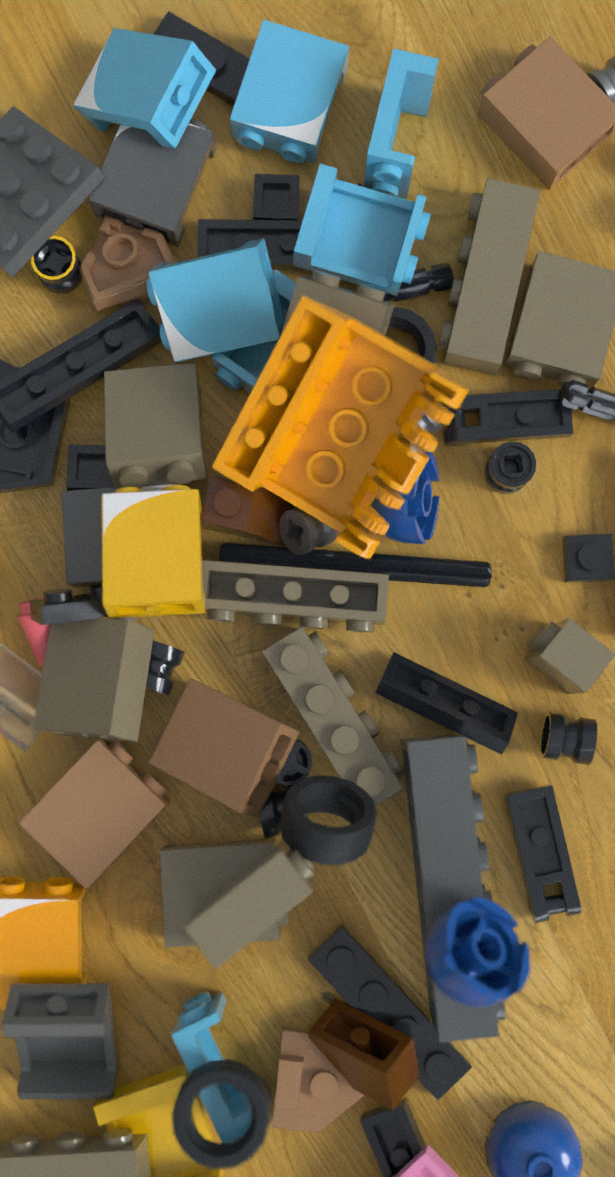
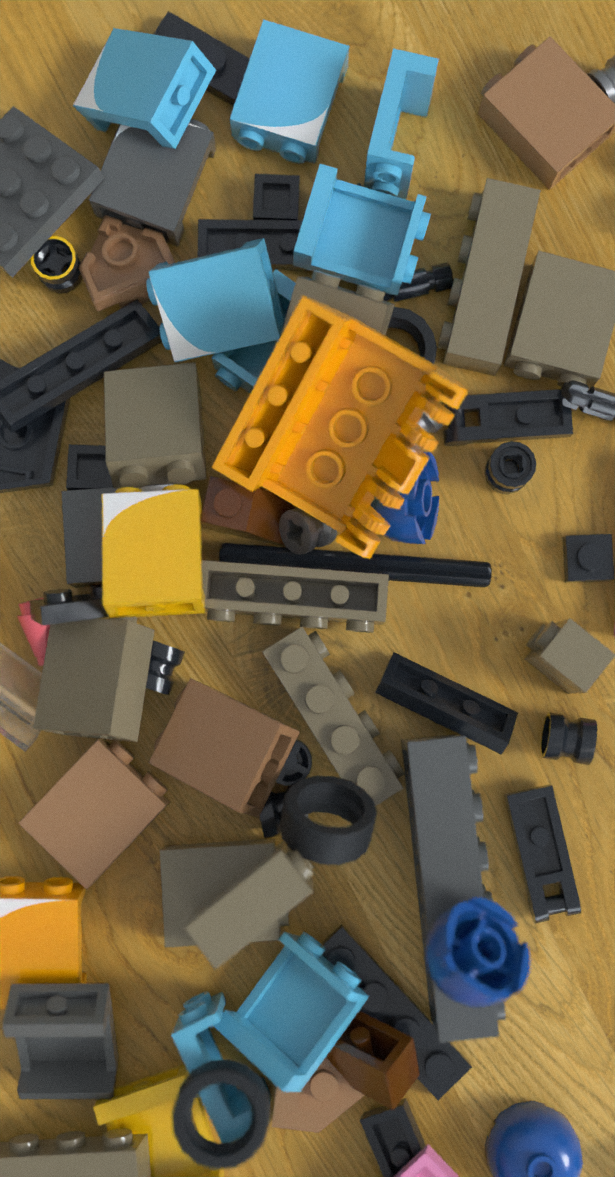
(294, 1013): none -> medium azure panel

